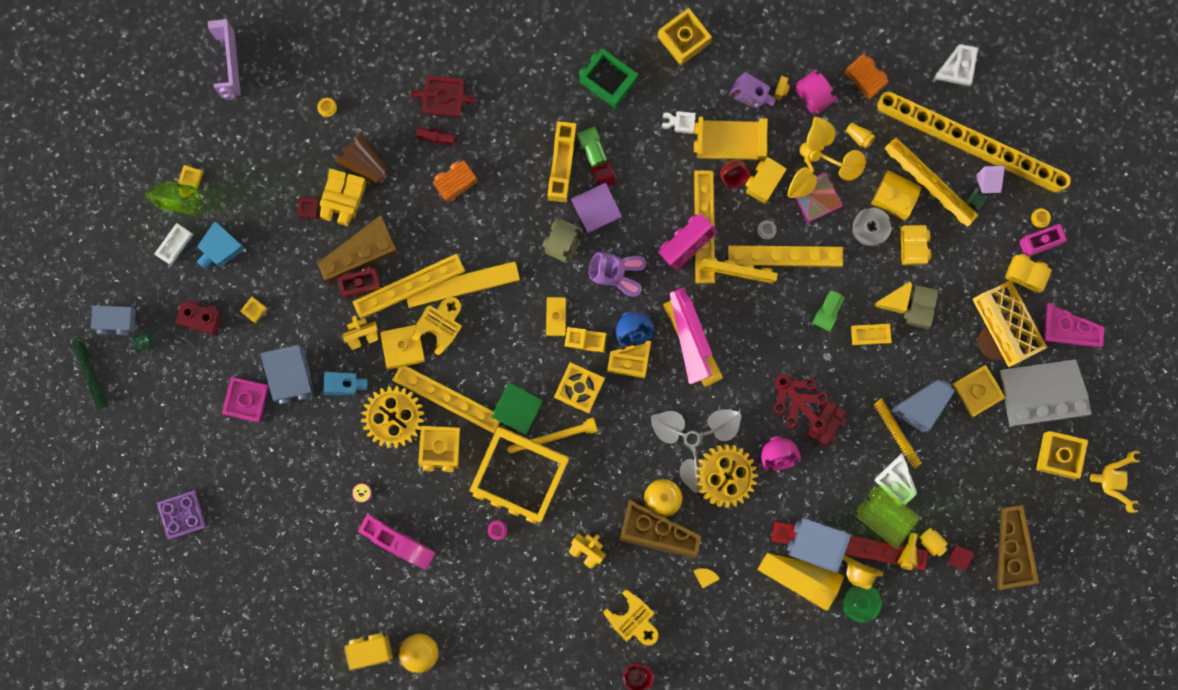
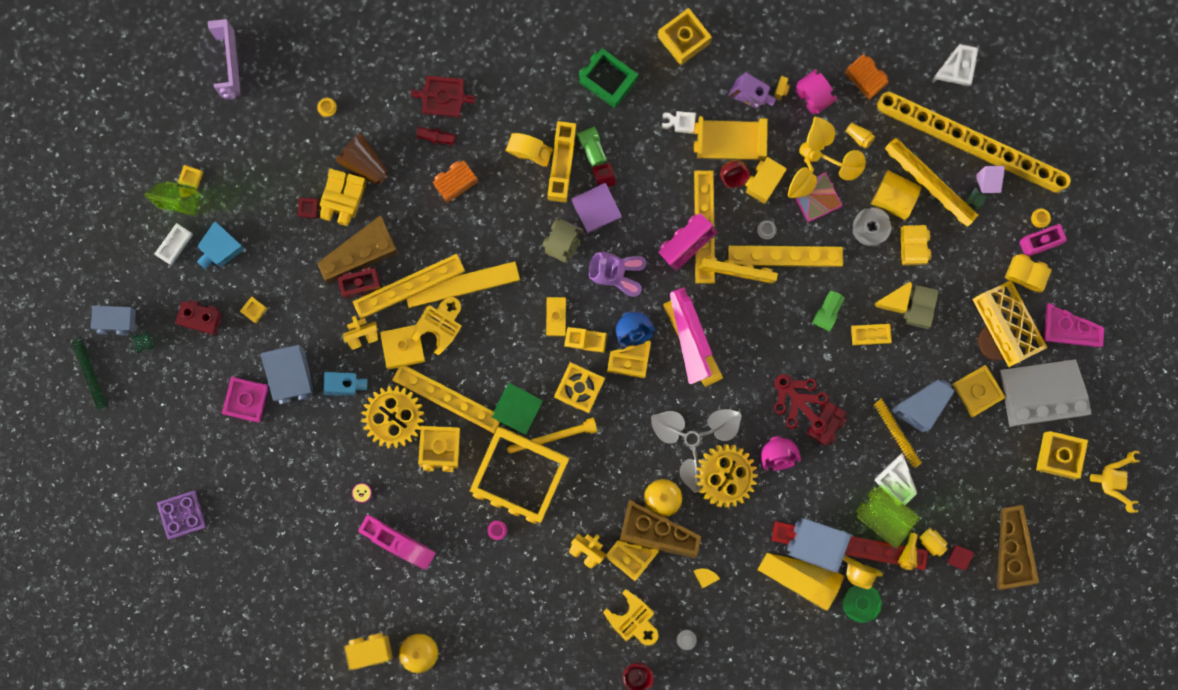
(529, 148): none -> yellow brick
(631, 558): none -> yellow wing
(686, 640): none -> light grey plate

